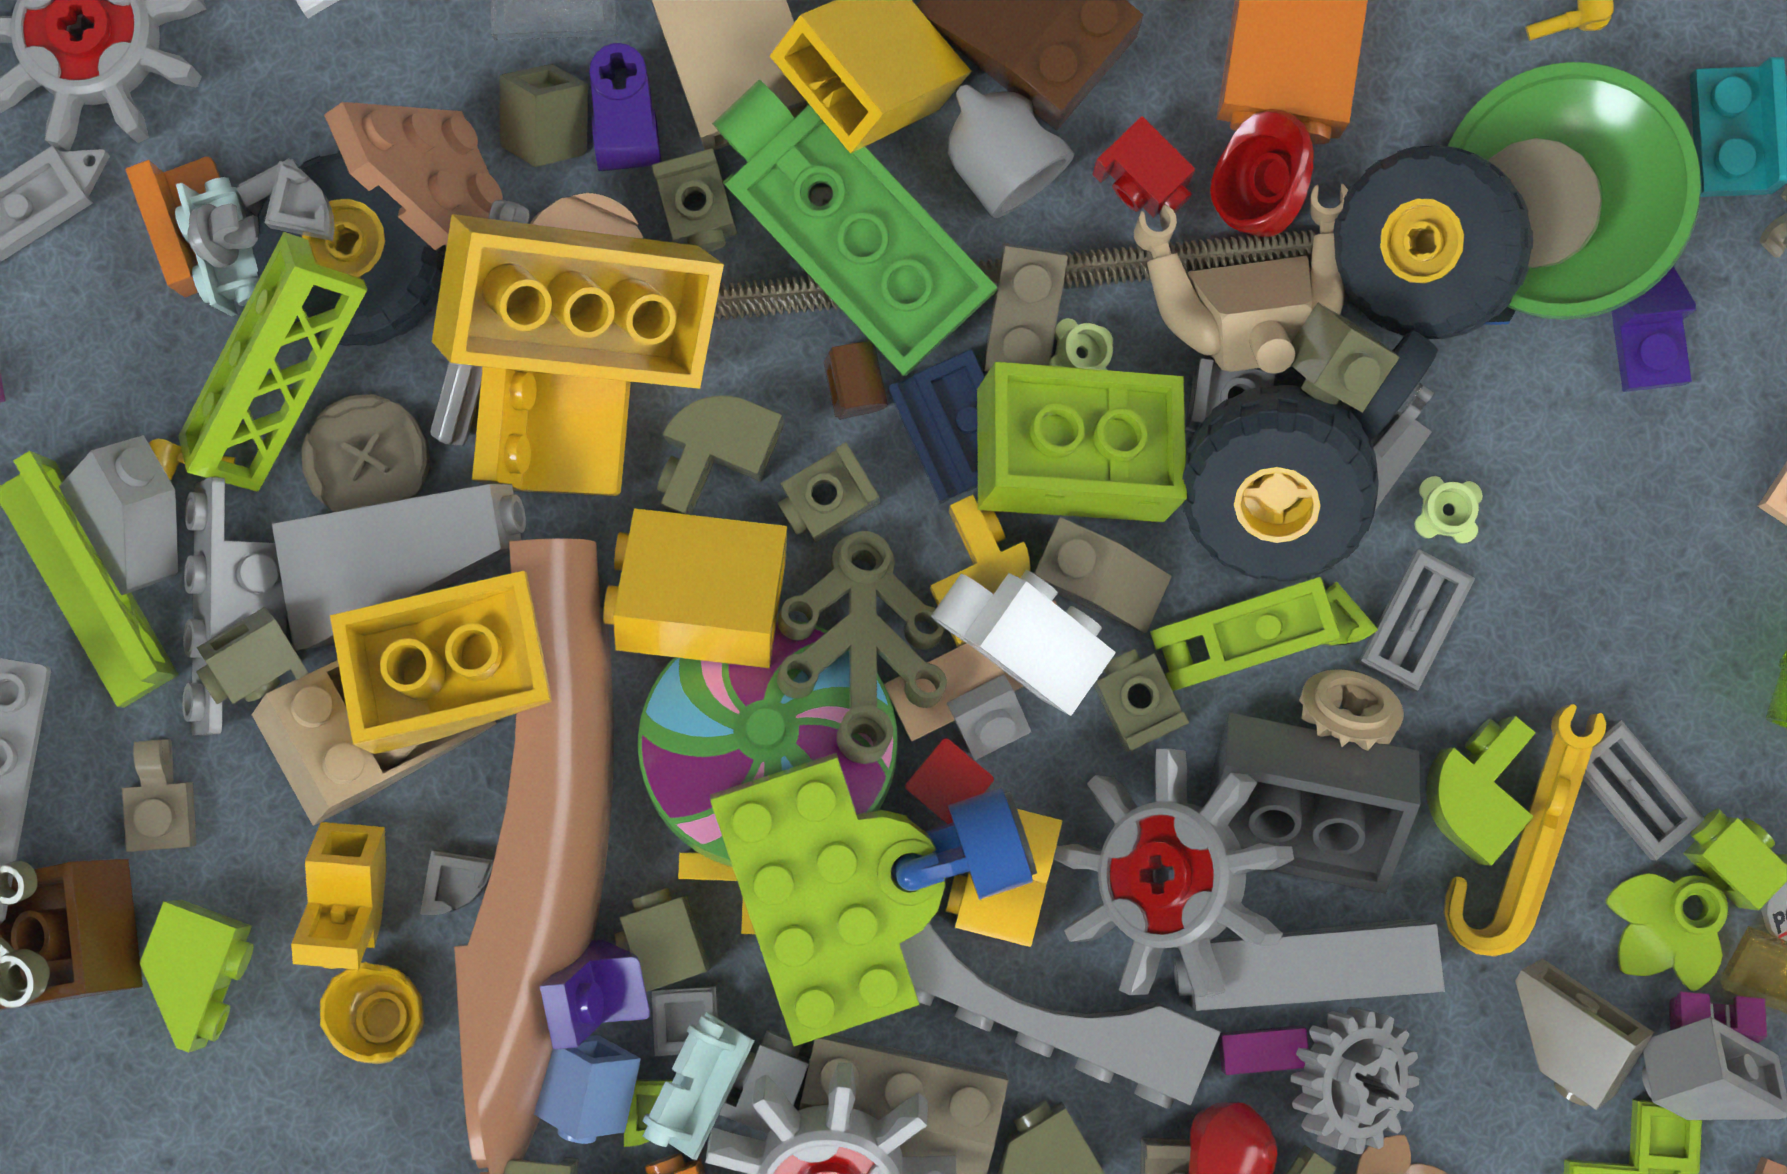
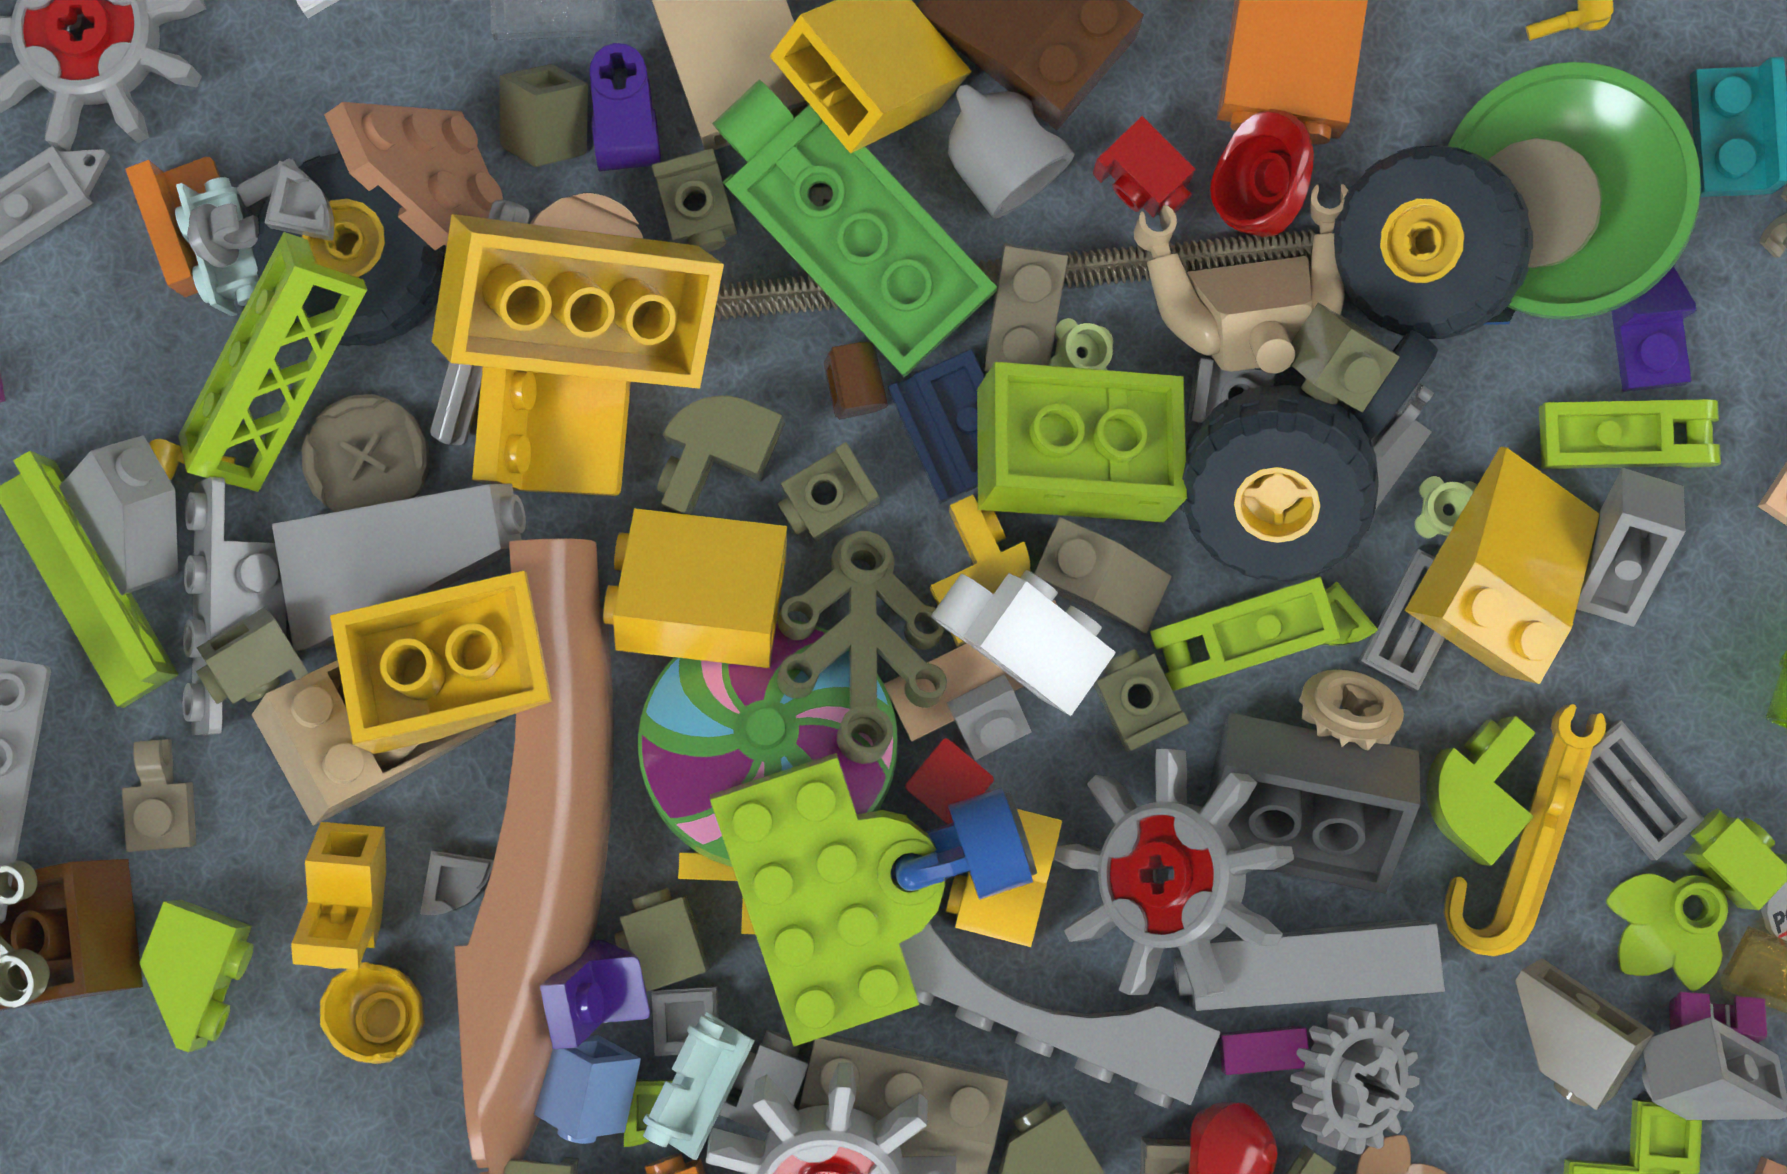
(1510, 570): none -> yellow slope
(1627, 434): none -> lime plate
(1632, 545): none -> light grey slope

